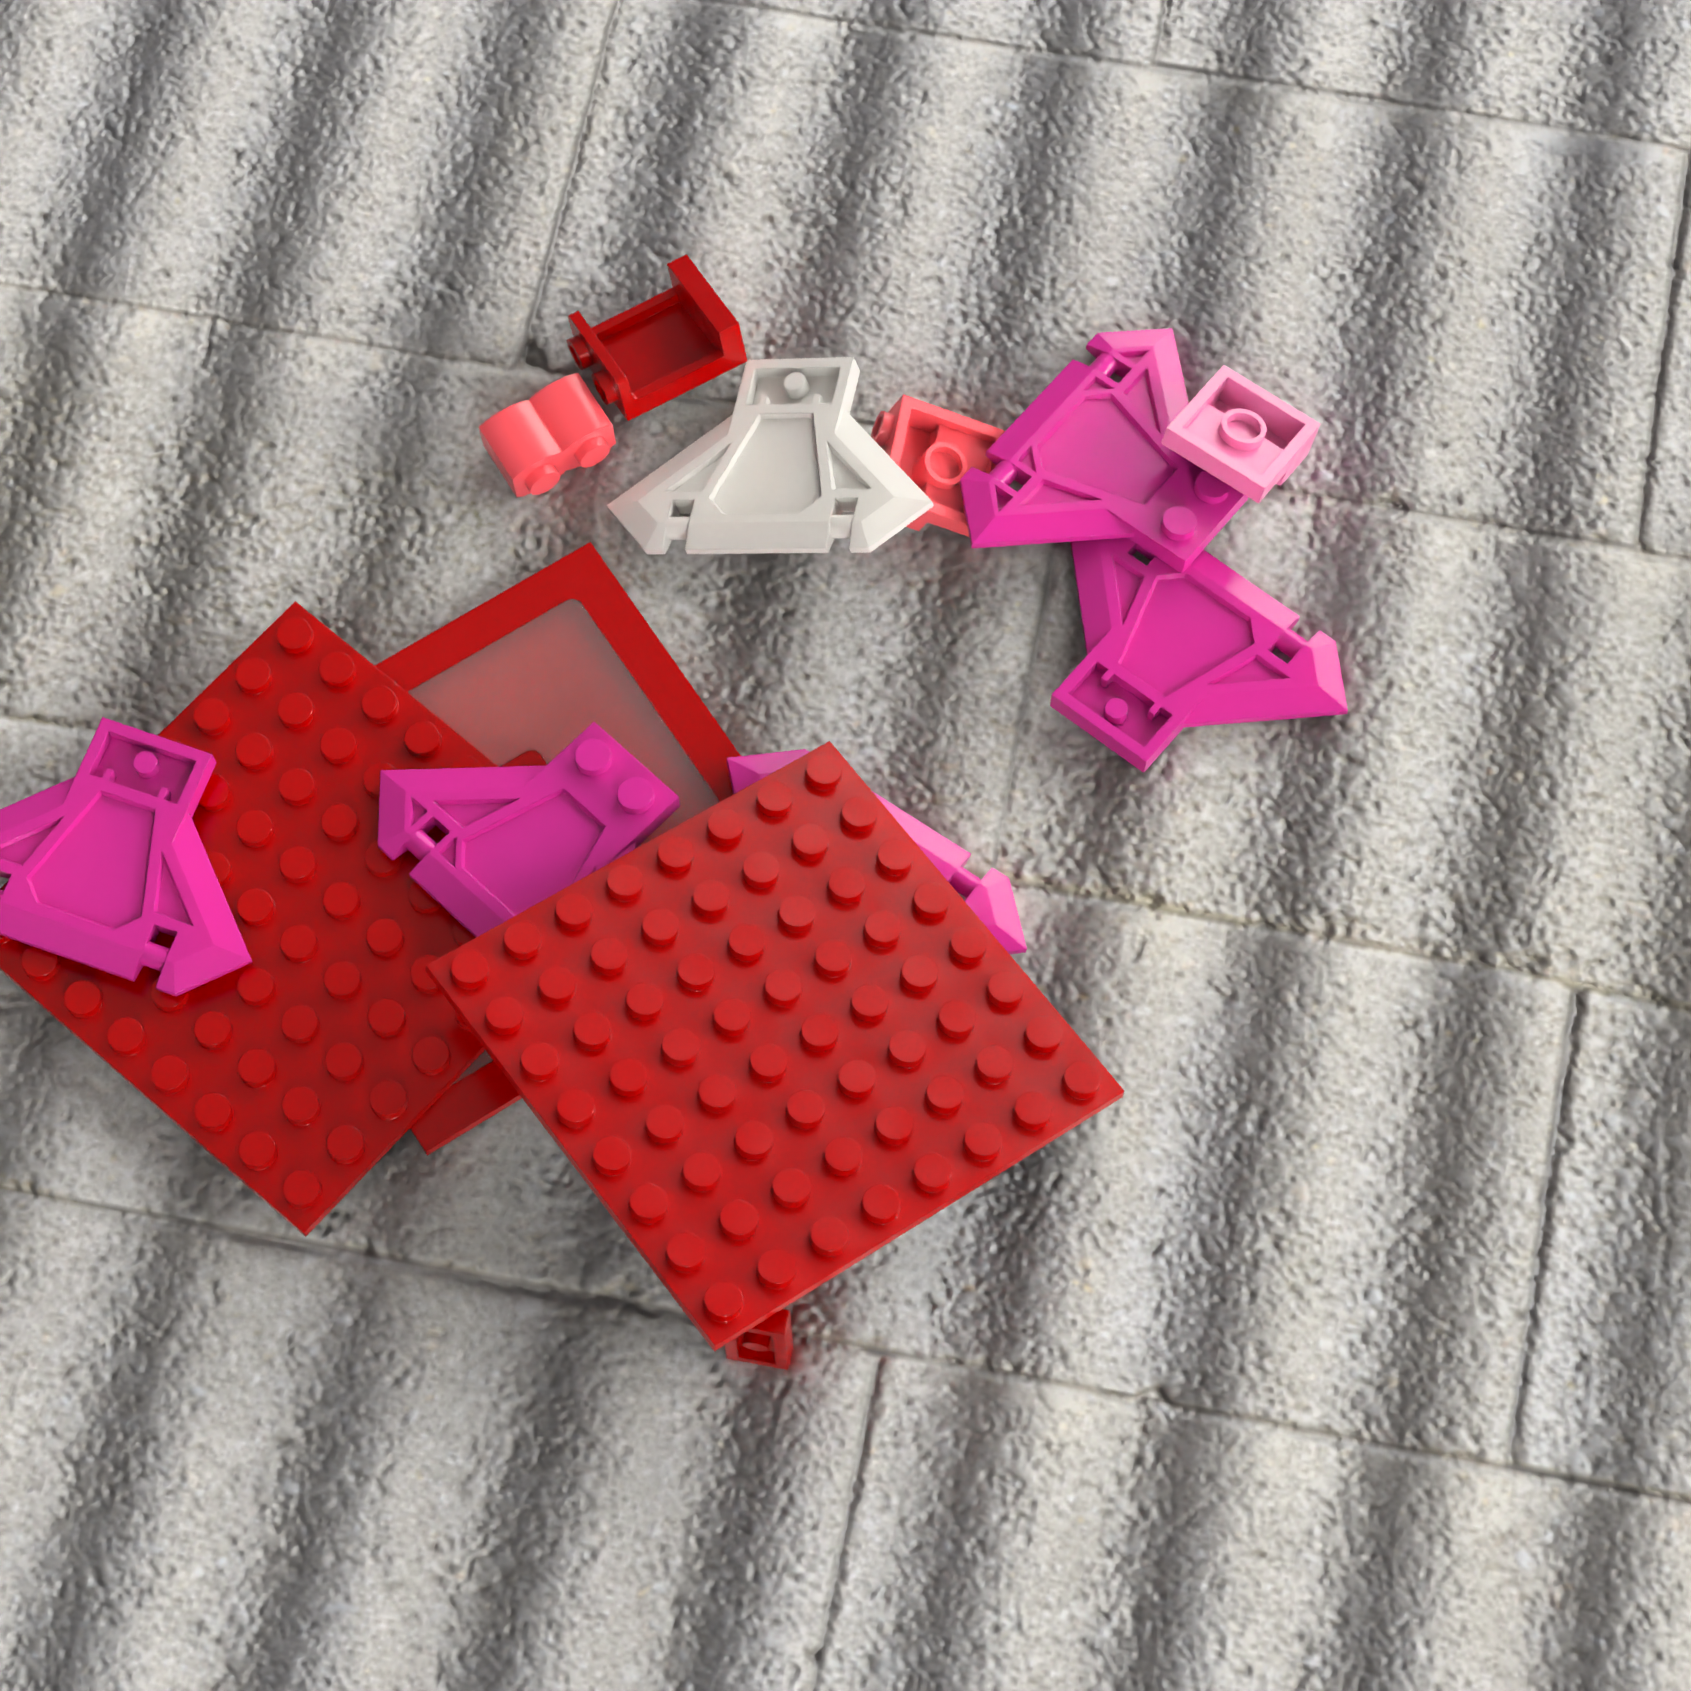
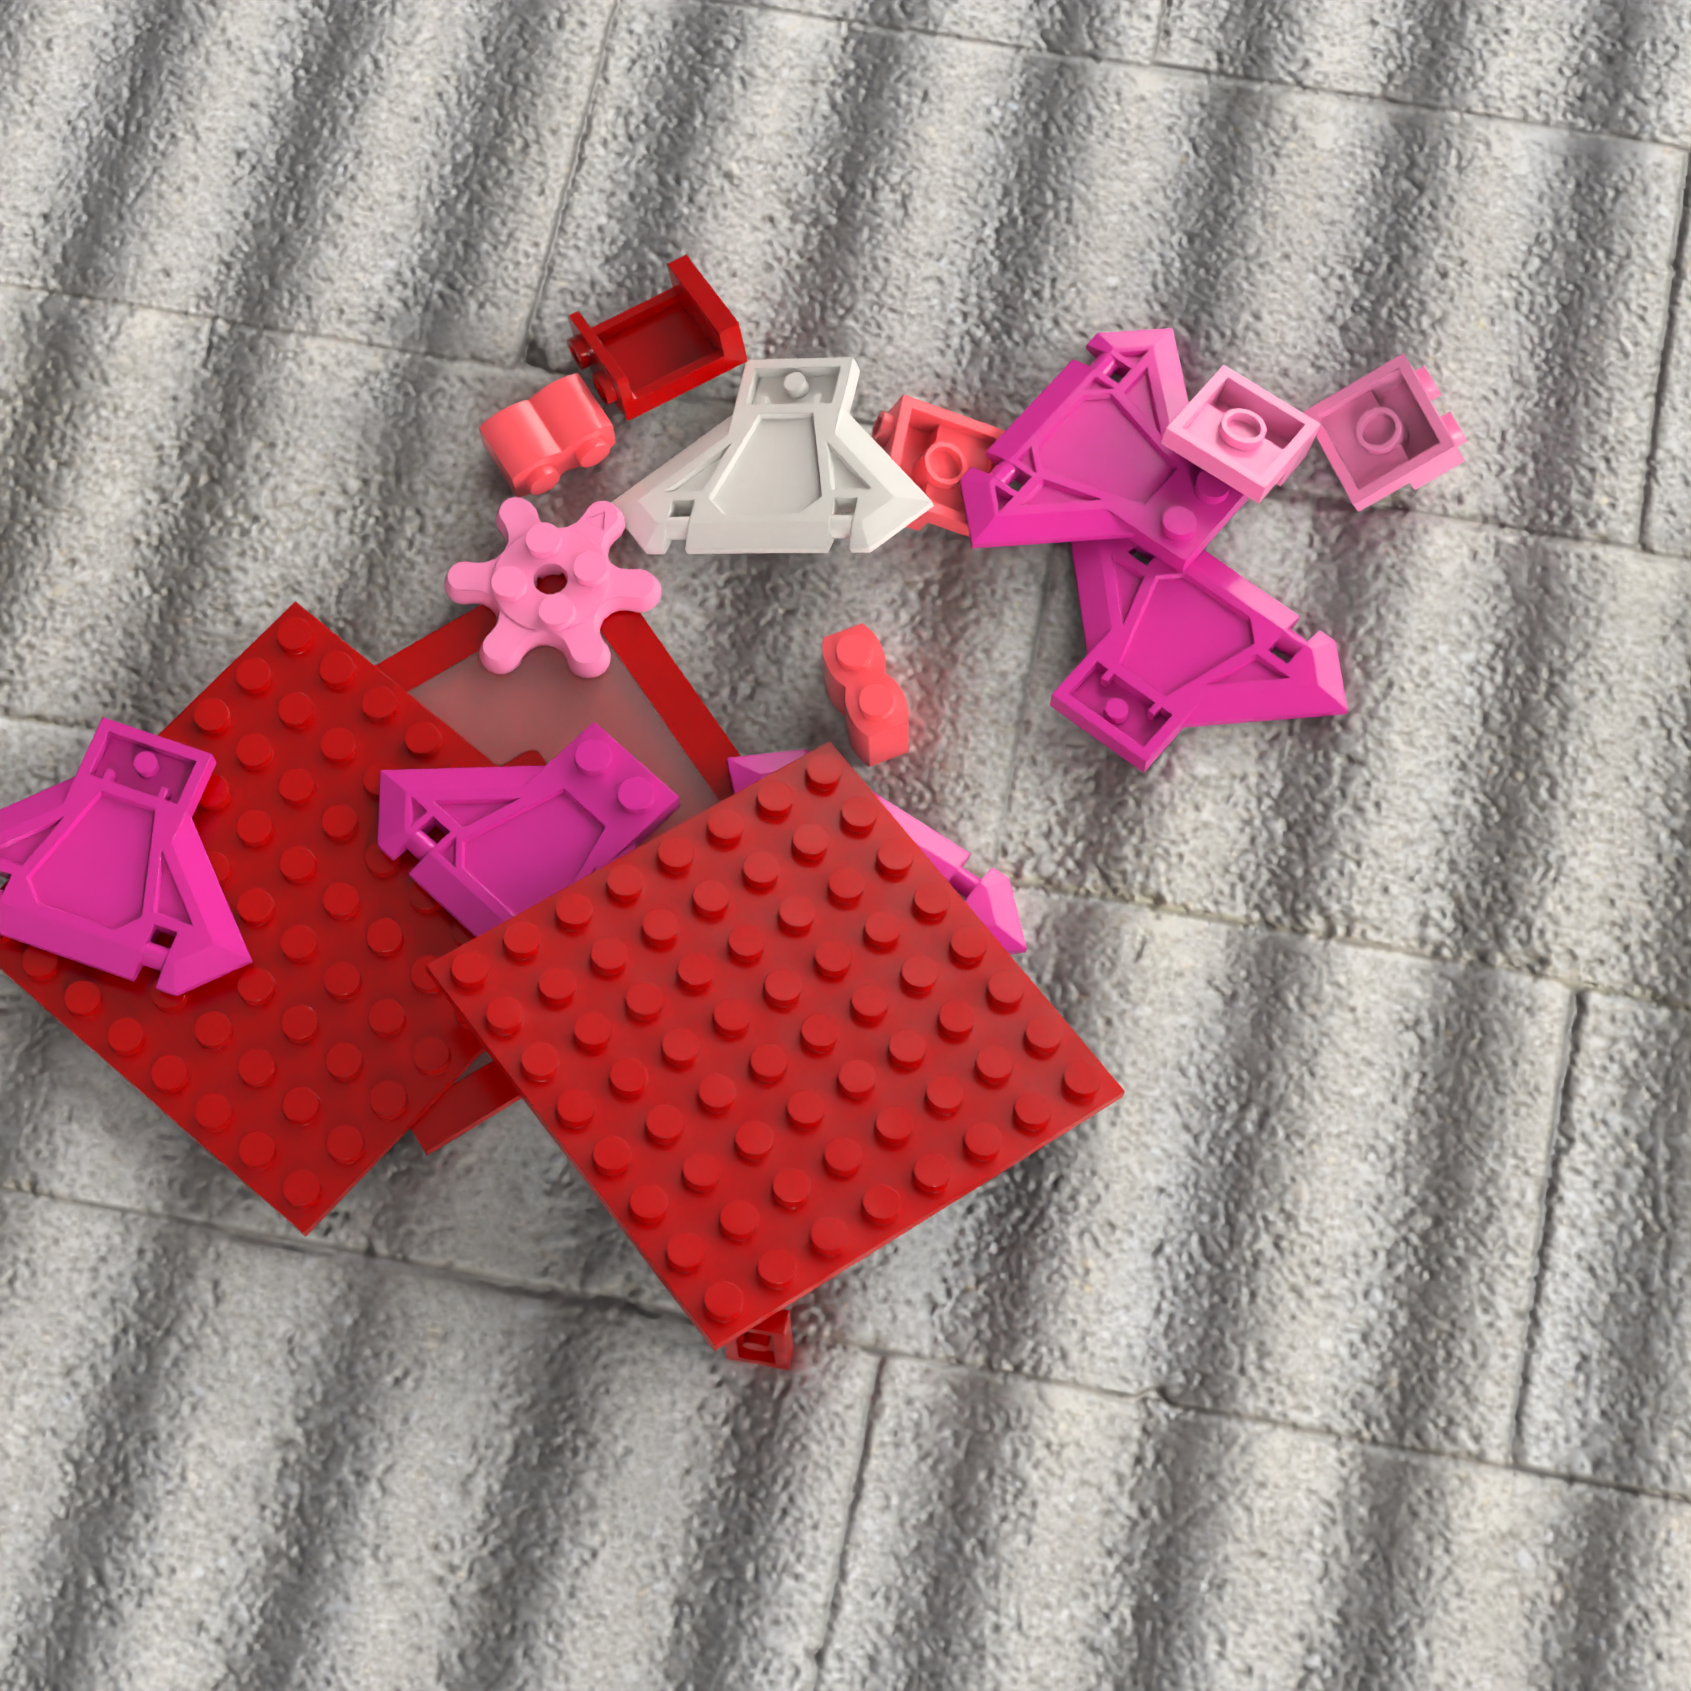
(562, 619): none -> bright pink plate
(865, 694): none -> coral brick
(1387, 432): none -> bright pink plate

